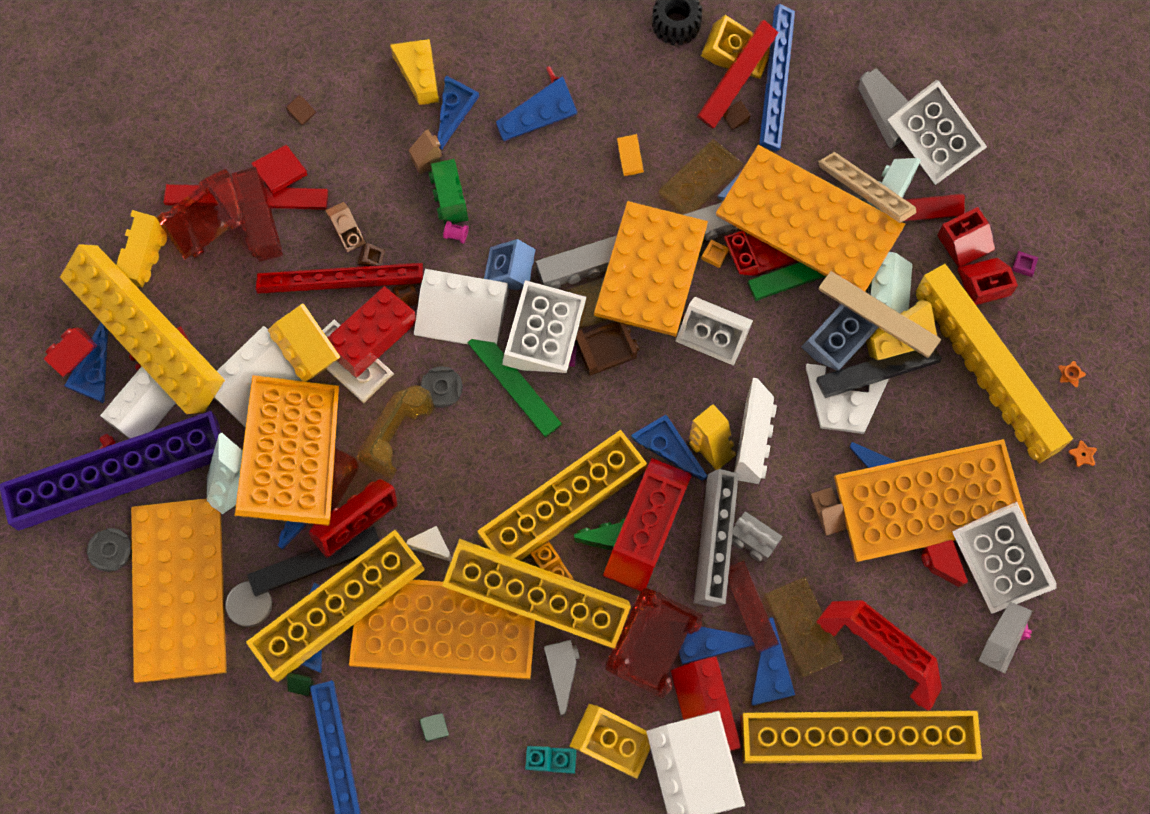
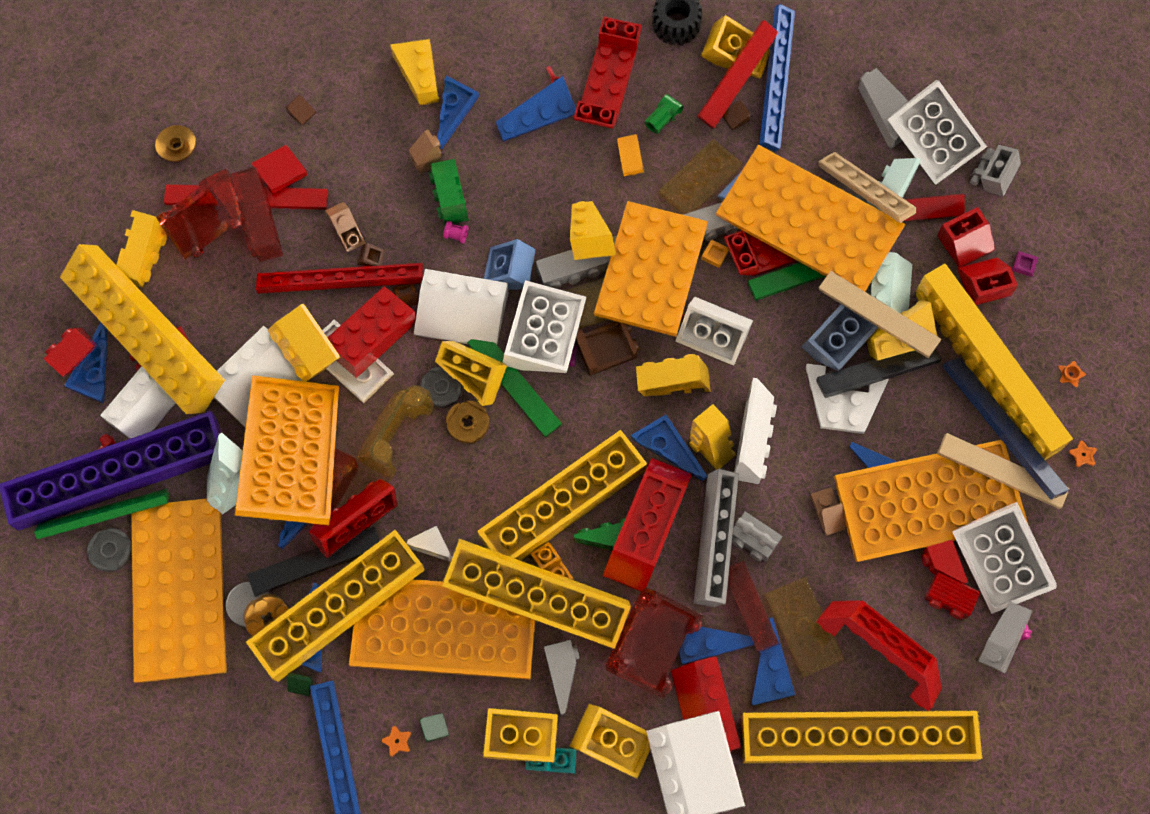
(101, 513): none -> green tile
(172, 136): none -> pearl gold dish
(259, 607): none -> pearl gold plate
(395, 747): none -> orange plate
(463, 411): none -> pearl gold plate
(474, 370): none -> yellow wedge
(520, 735): none -> yellow slope
(589, 232): none -> yellow wedge
(609, 73): none -> red slope
(665, 112): none -> green piece
(672, 376): none -> yellow wedge
(952, 596): none -> red brick
(994, 468): none -> tan tile
(996, 169): none -> light grey brick
(1005, 428): none -> dark blue tile

